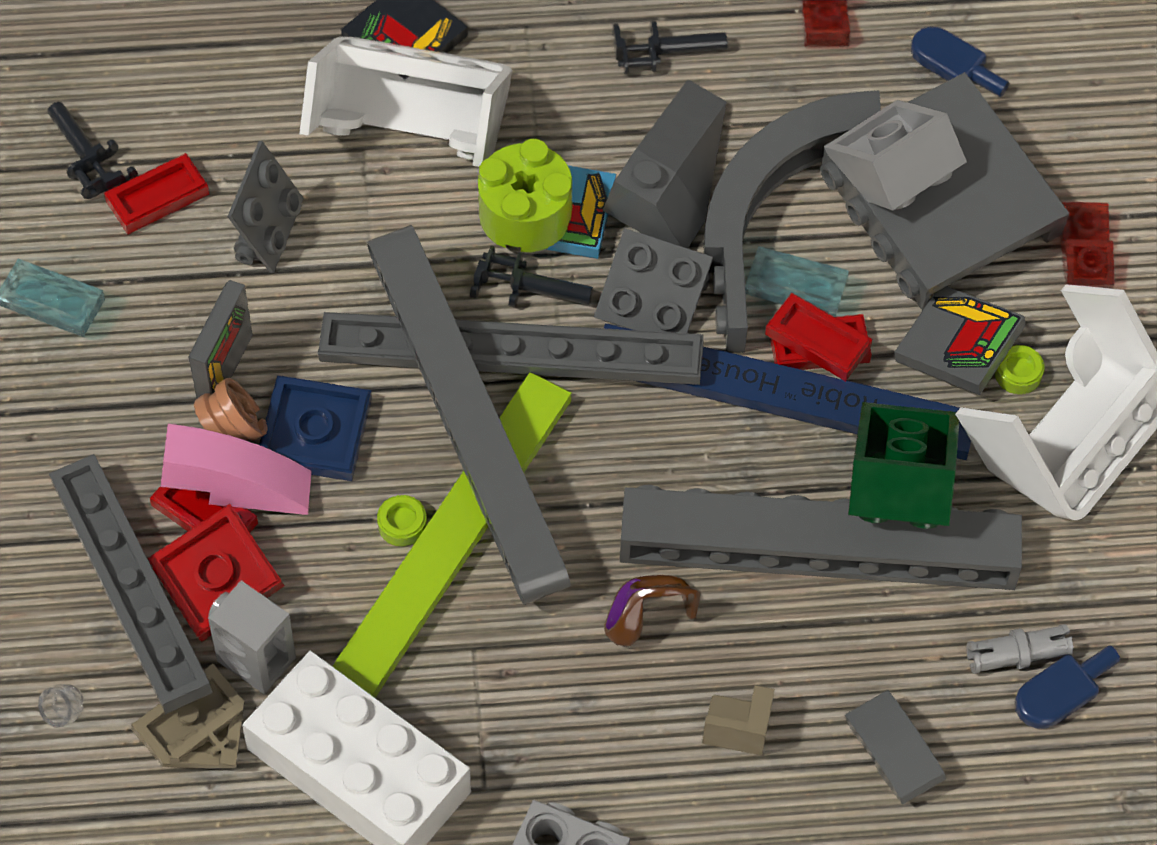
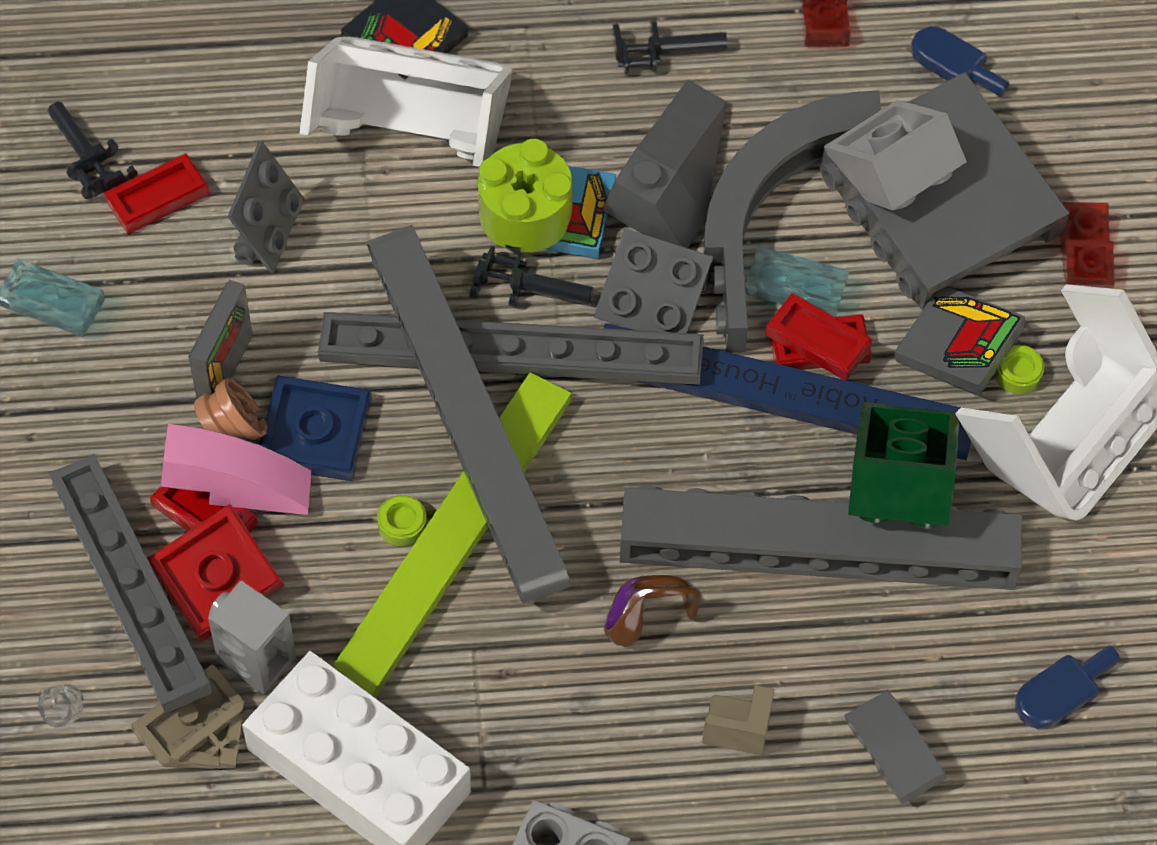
(1019, 648): light grey pin -> none

